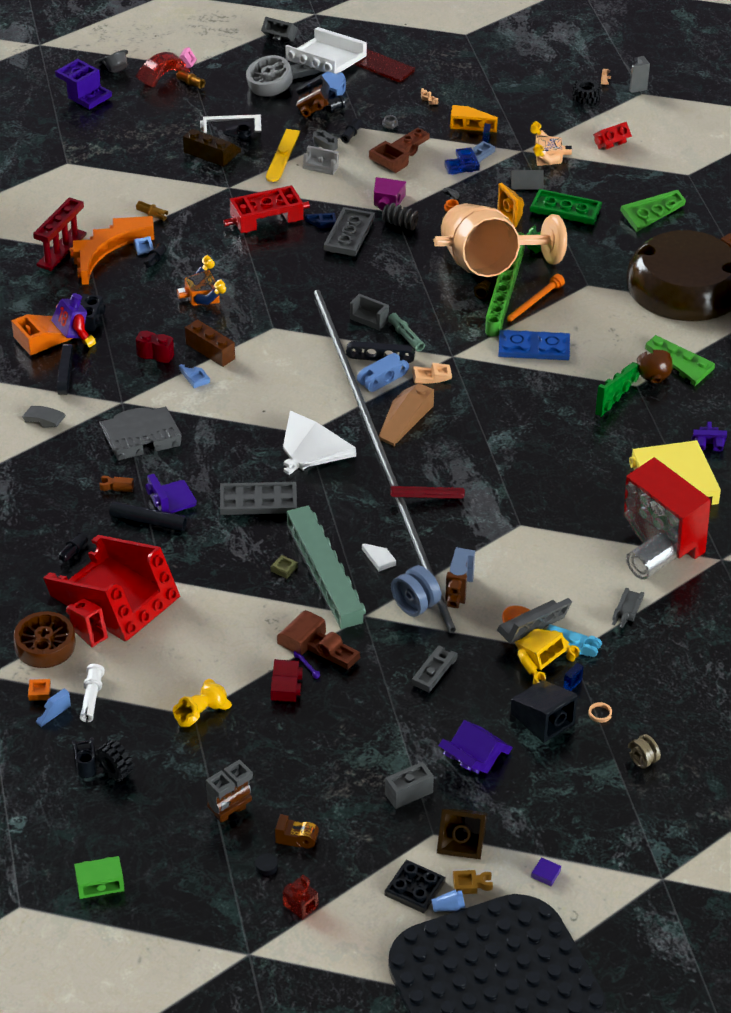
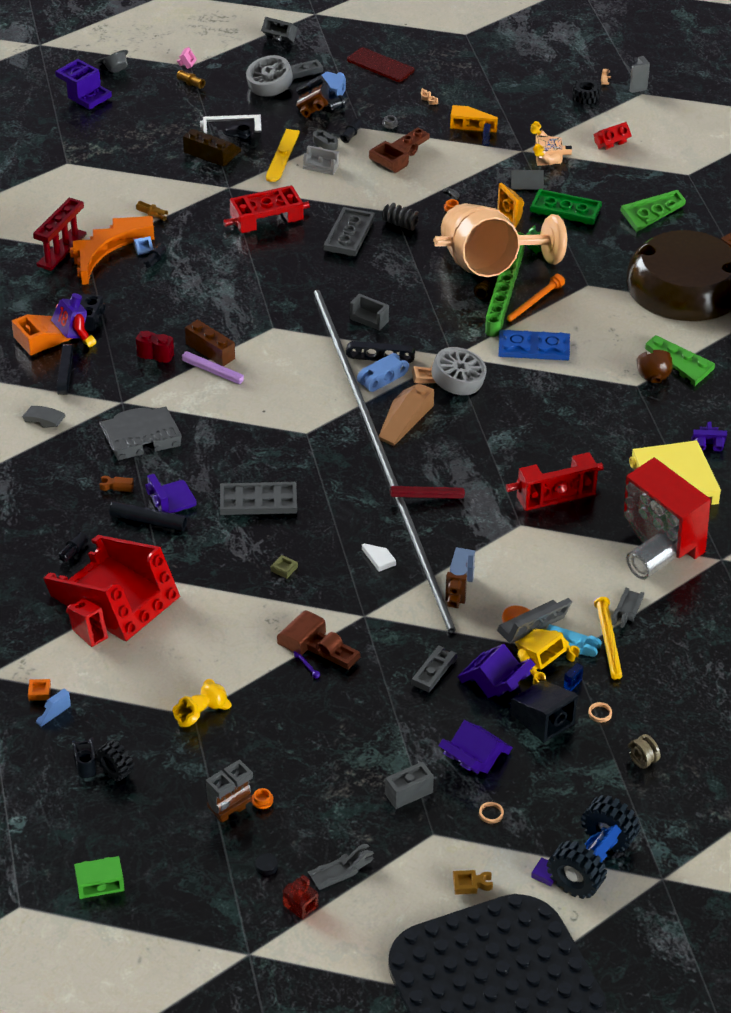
(43, 646): reddish brown piece -> none
(92, 685): white pin -> none
(158, 65): clear red arch -> none
(196, 376): medium blue tile -> none
(201, 286): torso -> none
(213, 367): none -> lavender axle
(262, 798): none -> orange plate
(285, 680): dark red brick -> none
(295, 833): reddish brown leg -> none
(312, 444): white panel -> none
(321, 220): dark blue tile -> none
(325, 567): sand green brick -> none
(328, 51): white panel -> none
(341, 868): none -> dark grey arm
(388, 192): magenta torso -> none
(401, 327): sand green pin -> none
(415, 886): black tile -> none
(416, 590): sand blue wheel -> none
(449, 902): medium blue cone -> none
(458, 371): none -> light grey piece
(462, 833): dark brown slope -> none
(465, 162): clear blue plate -> none
(483, 150): sand blue tile -> none
(493, 804): none -> light nougat piece
(497, 671): none -> dark purple bracket
(542, 490): none -> red brick
(581, 867): none -> black plate
(608, 635): none -> yellow axle
(613, 389): green wing -> none

